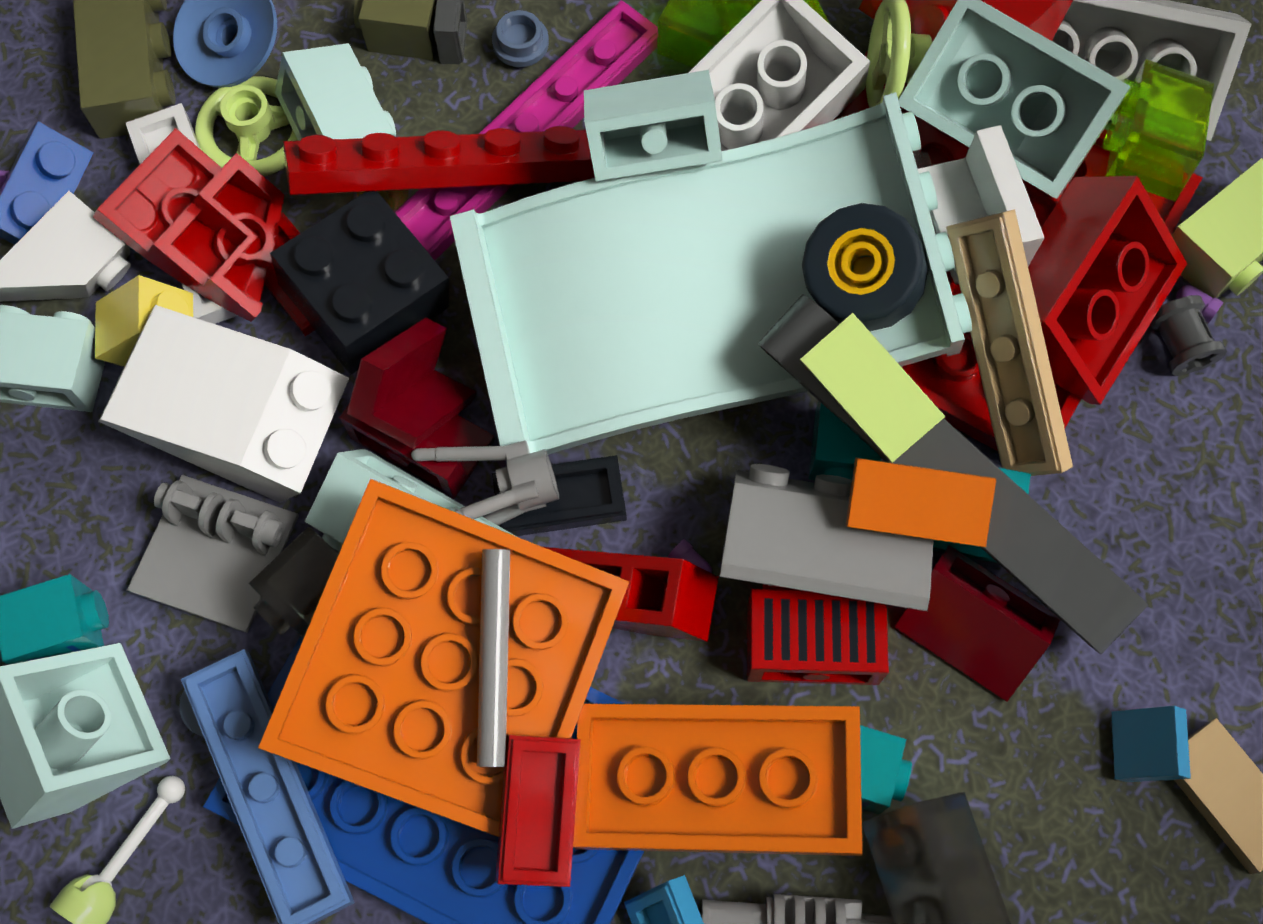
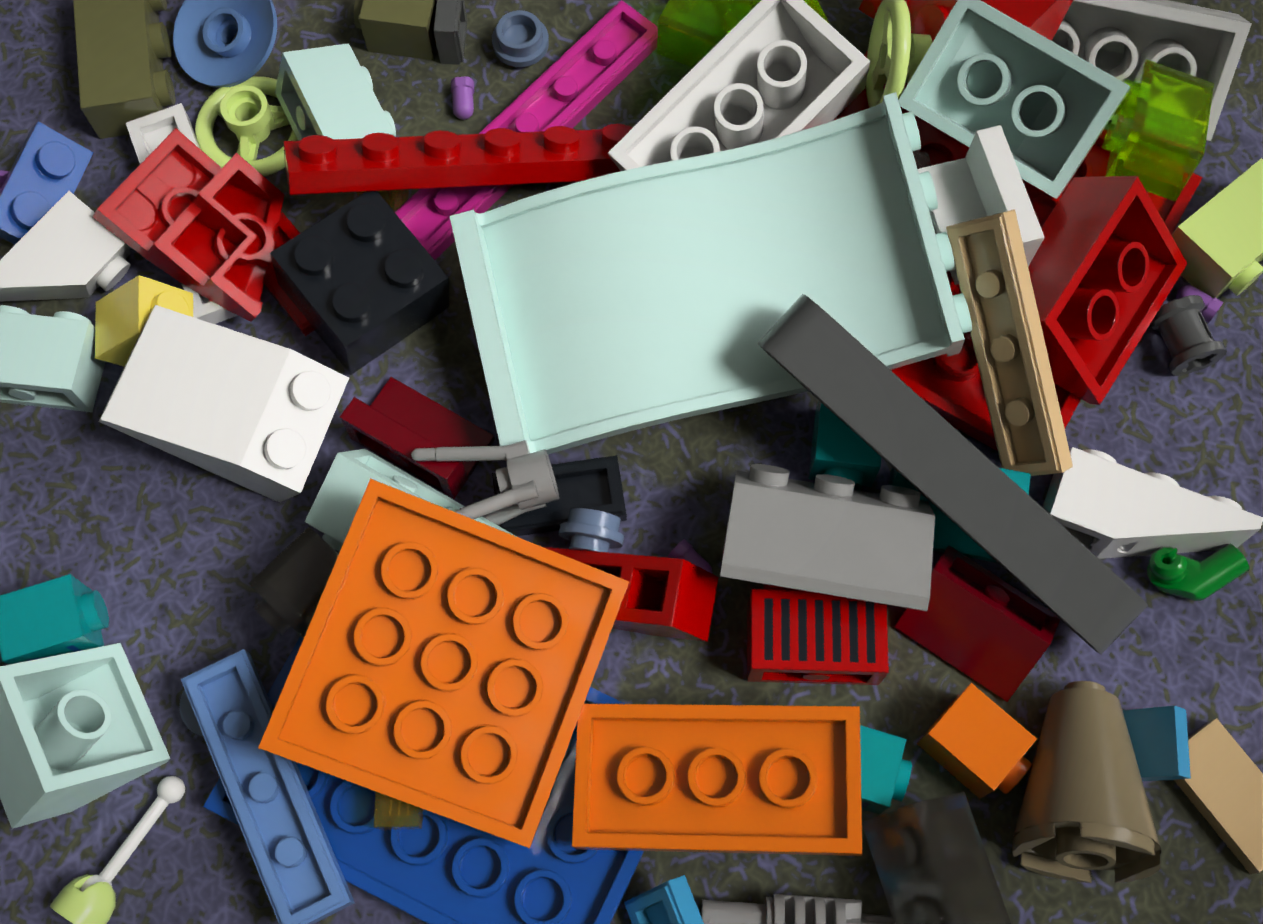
(210, 551): light grey hinge -> none
(396, 814): none -> clear yellow piece
(403, 391): dark red panel -> none
(462, 97): none -> medium lavender piece
(493, 658): light grey bar -> none
(538, 811): red tile -> none
(592, 530): none -> sand blue plate
(652, 125): light aqua brick -> none
(872, 388): yellowish green tile -> none
(881, 286): black wheel -> none
(920, 502): orange tile -> none
(979, 743): none -> orange brick
(1086, 794): none -> dark tan cone
(1136, 512): none -> white slope
(1193, 578): none -> green arm

